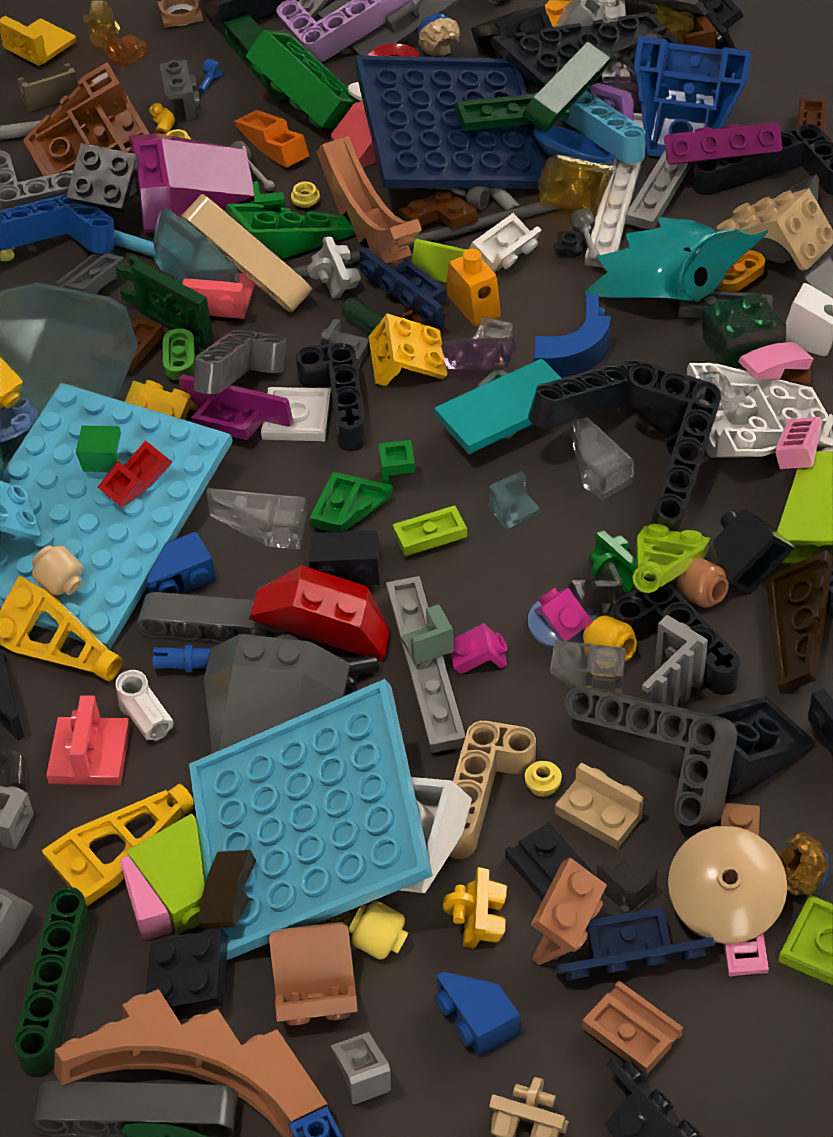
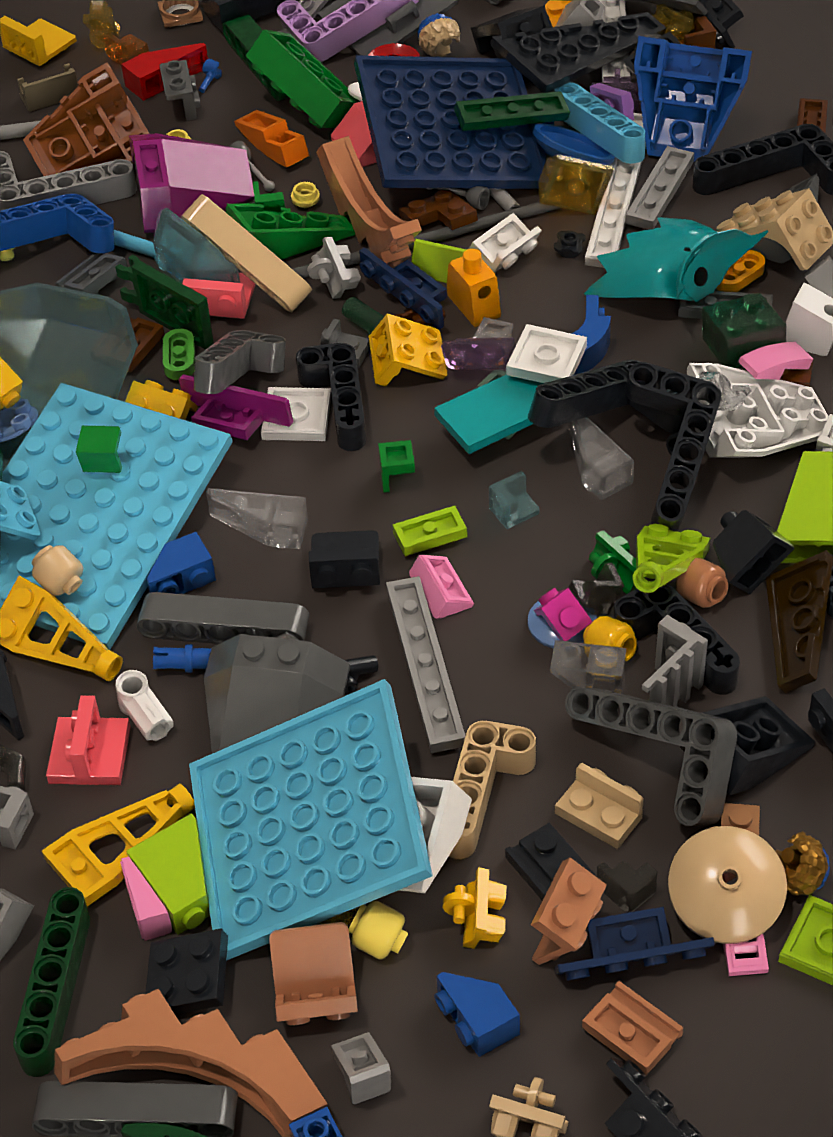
(102, 178): black plate -> none
(138, 474): red slope -> none
(143, 72): none -> red slope
(162, 117): yellow arm -> none
(223, 891): dark brown slope -> none
(324, 611): red wedge -> none
(347, 501): green wing -> none
(431, 640): sand green panel -> none
(441, 586): none -> bright pink slope
(477, 648): dark pink bracket -> none
(543, 786): light yellow plate -> none
(546, 354): none -> white plate
(566, 86): beam -> none
(584, 222): dark grey hinge -> none
(723, 143): magenta bracket -> none
(799, 443): bright pink slope -> none

